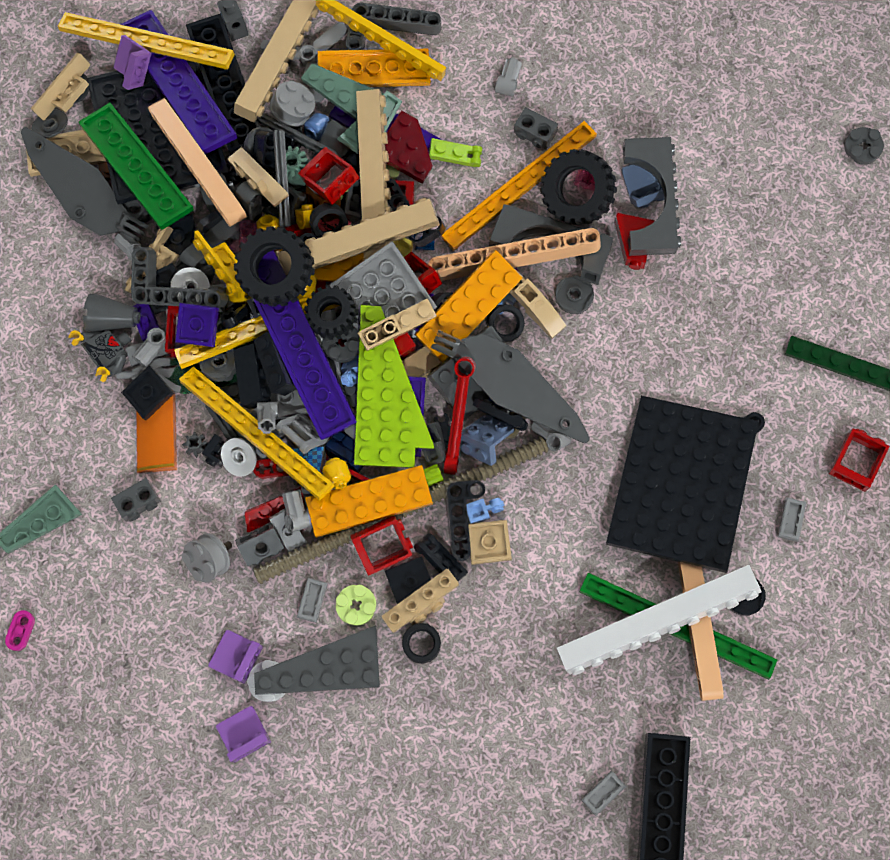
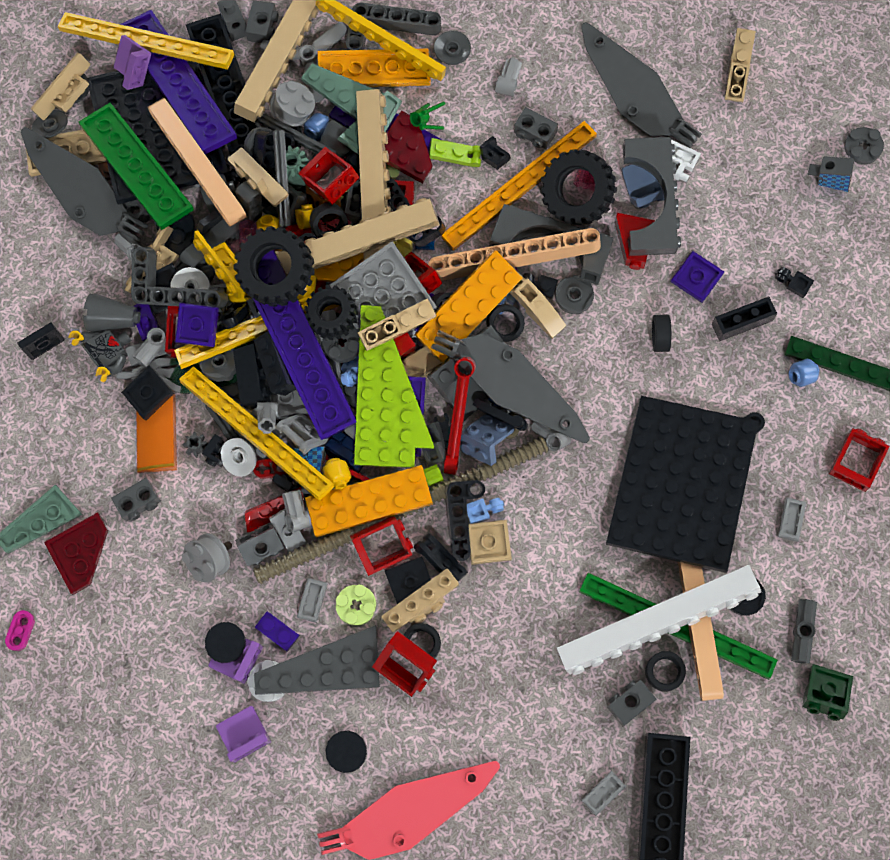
(41, 341): none -> black tile
(79, 551): none -> dark red plate
(225, 642): none -> black tile
(261, 12): none -> dark grey brick
(277, 631): none -> dark purple plate
(284, 483): none -> black plate
(346, 751): none -> black tile
(398, 674): none -> red window
(409, 813): none -> coral wing
(421, 117): none -> green plant
(452, 40): none -> dark grey dish
(494, 154): none -> black bracket
(545, 284): none -> black plate
(636, 89): none -> dark grey wing
(642, 697): none -> dark grey brick
(661, 333): none -> black tyre
(676, 660): none -> black tyre
(686, 159): none -> white plate
(697, 276): none -> dark purple tile
(739, 65): none -> tan slope
(744, 318): none -> black brick
(798, 284): none -> black plate
(803, 644): none -> dark grey piece
(804, 372): none -> medium blue head
(828, 692): none -> dark green plate
(833, 172): none -> dark grey torso

